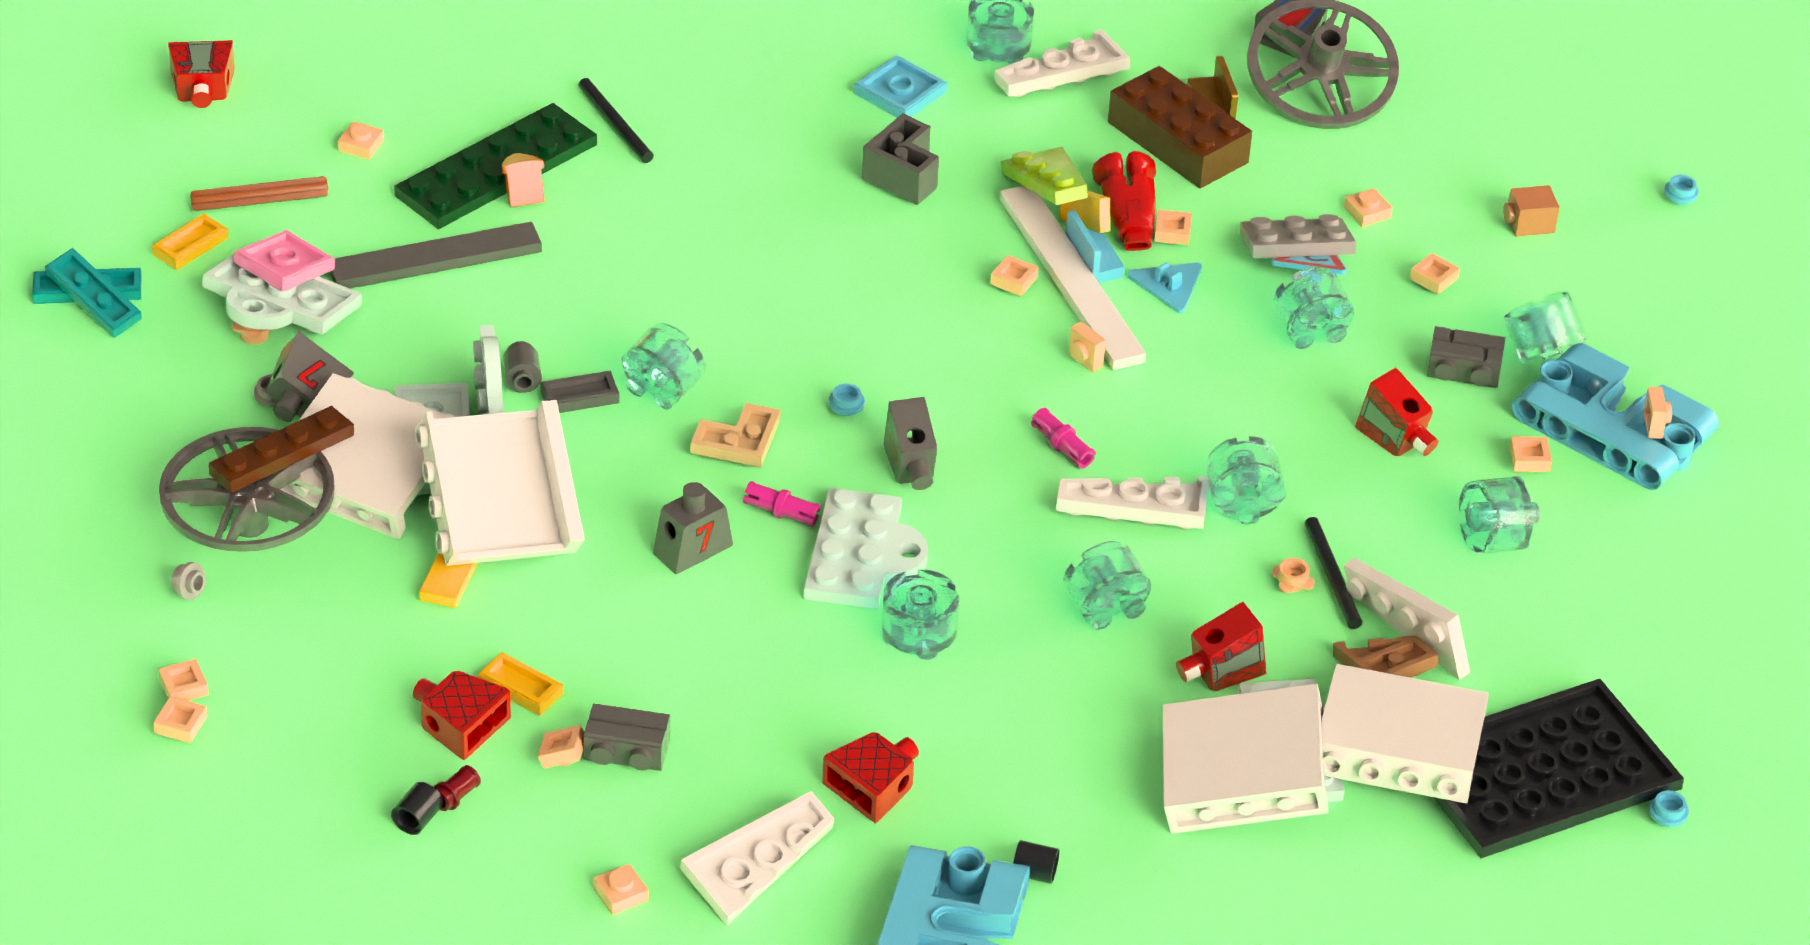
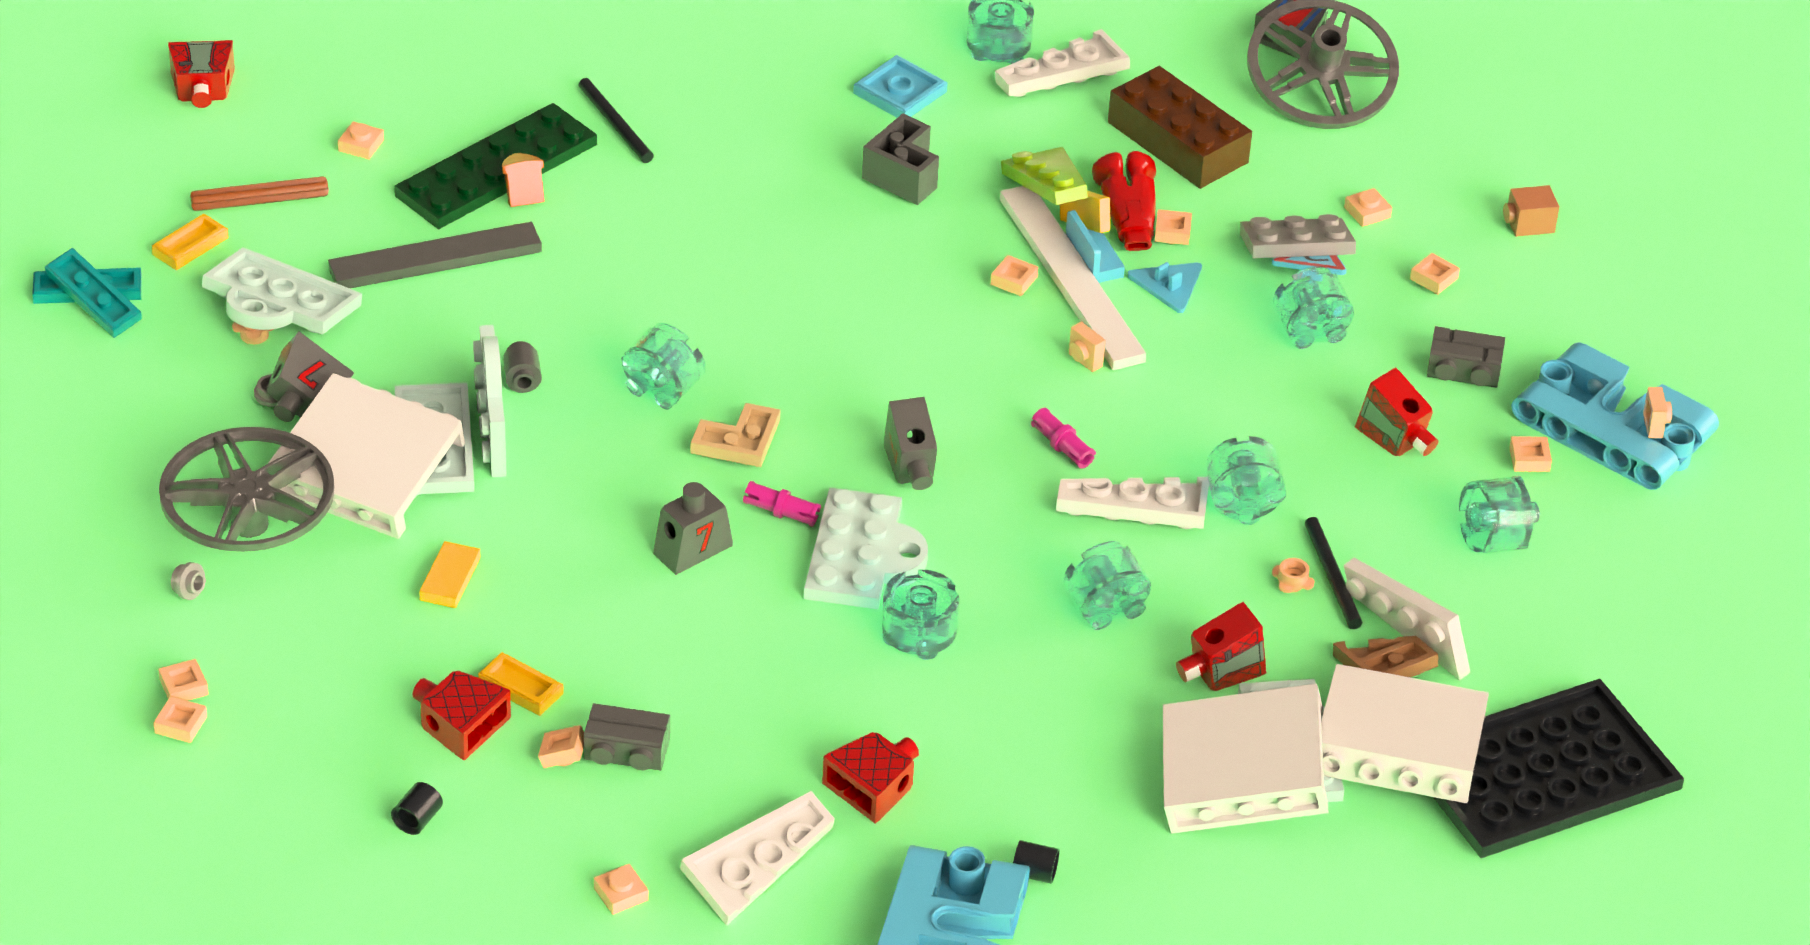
(281, 449): reddish brown plate -> none
(284, 260): bright pink tile -> none
(457, 787): dark red pin -> none
(500, 485): white panel -> none
(581, 391): dark grey tile -> none
(846, 399): medium azure plate -> none
(1218, 88): pearl gold panel -> none
(1544, 327): clear light blue brick -> none
(1669, 809): medium azure plate -> none
(1681, 189): medium azure plate -> none

